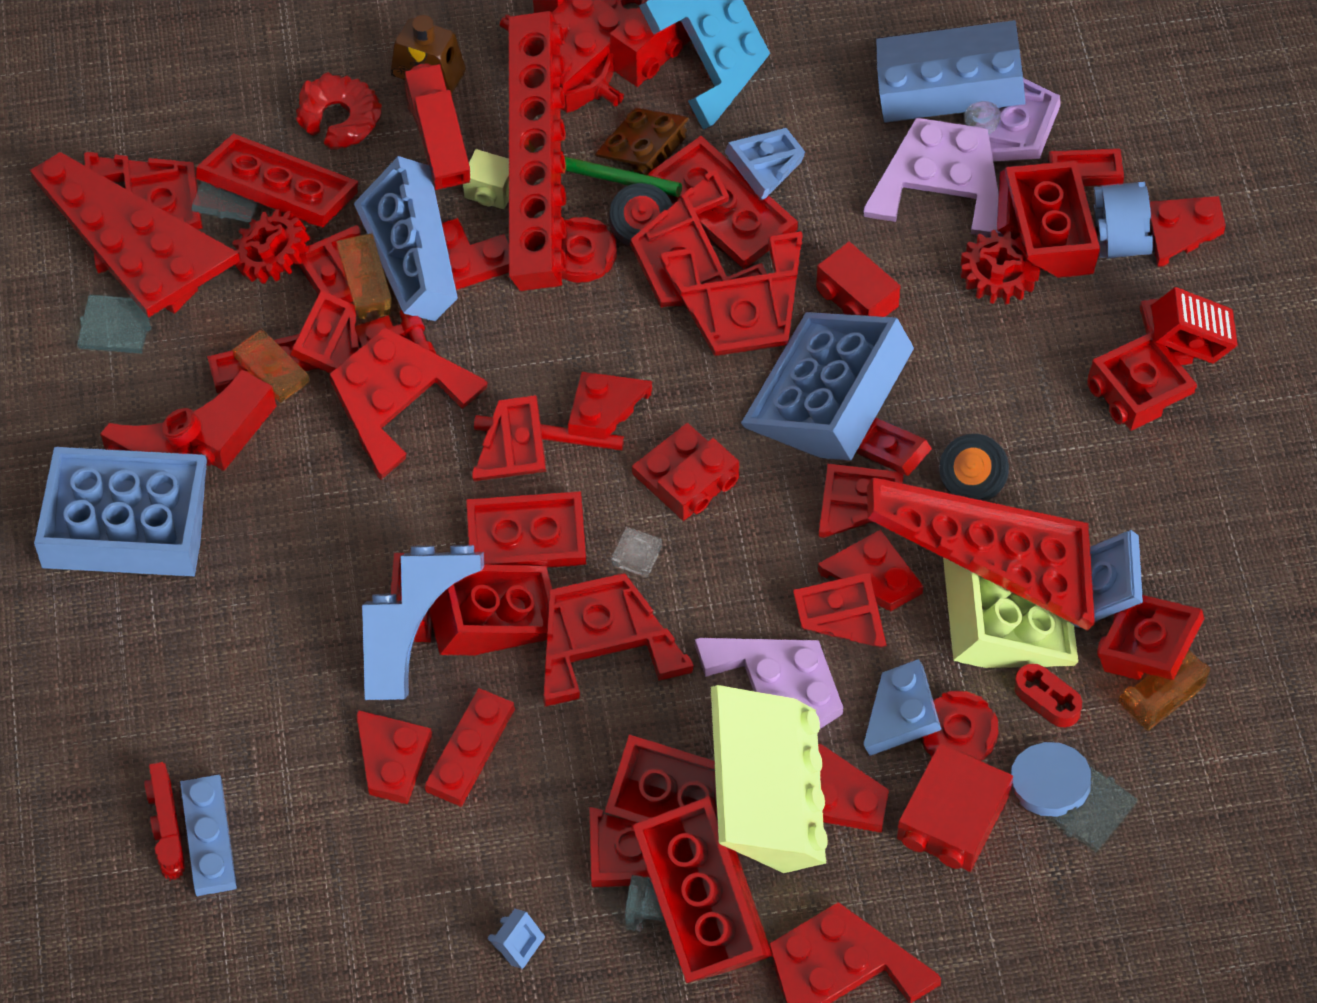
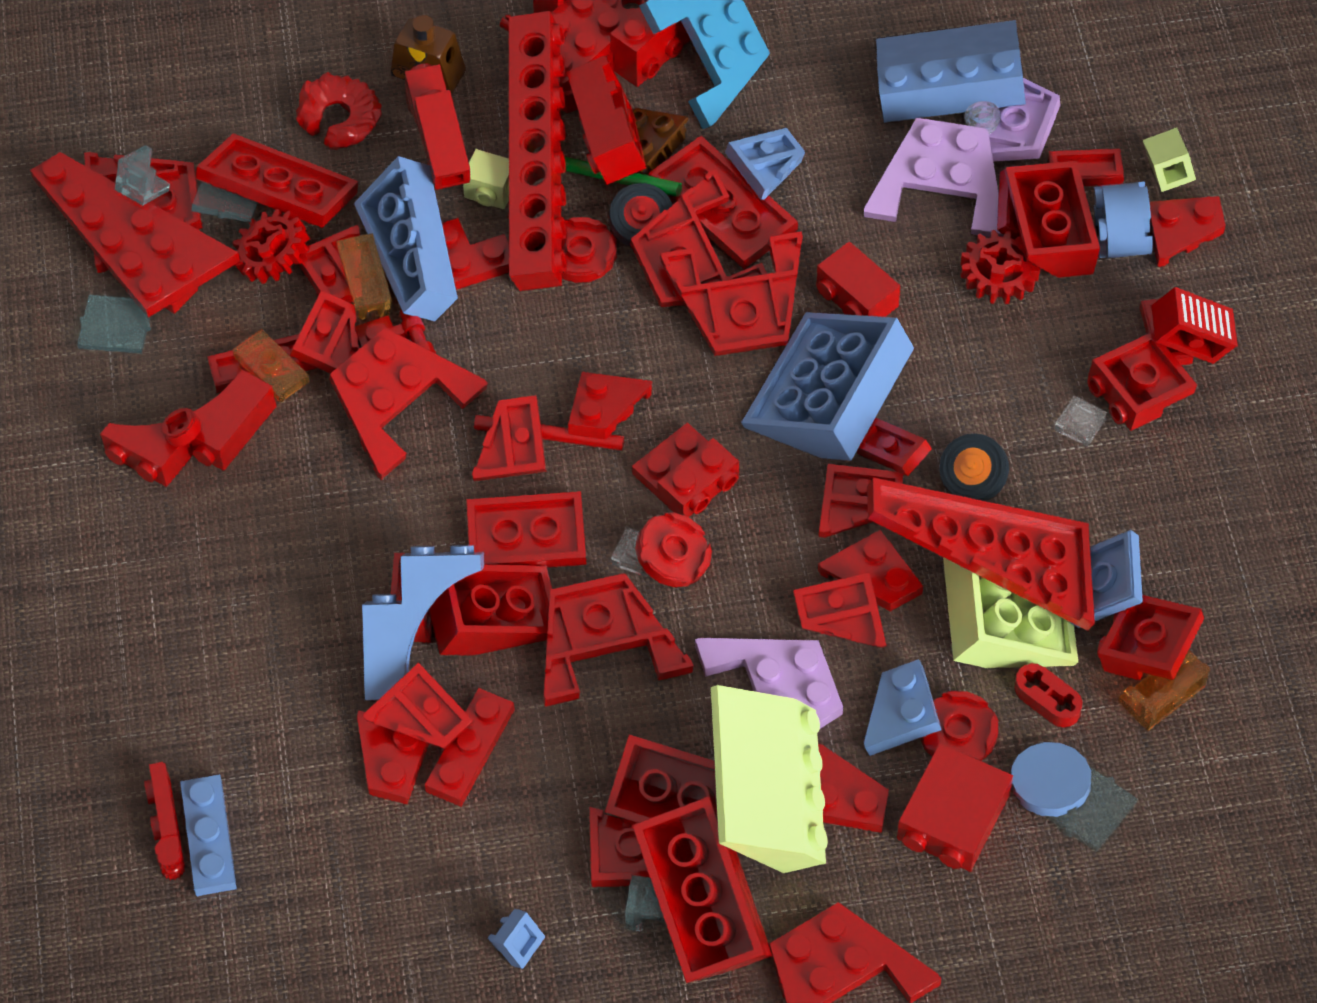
(122, 511): medium blue slope -> none
(138, 179): none -> clear light blue panel
(420, 710): none -> red wing
(607, 121): none -> red wedge
(673, 550): none -> red tile
(1080, 421): none -> clear plate
(1169, 159): none -> yellowish green brick

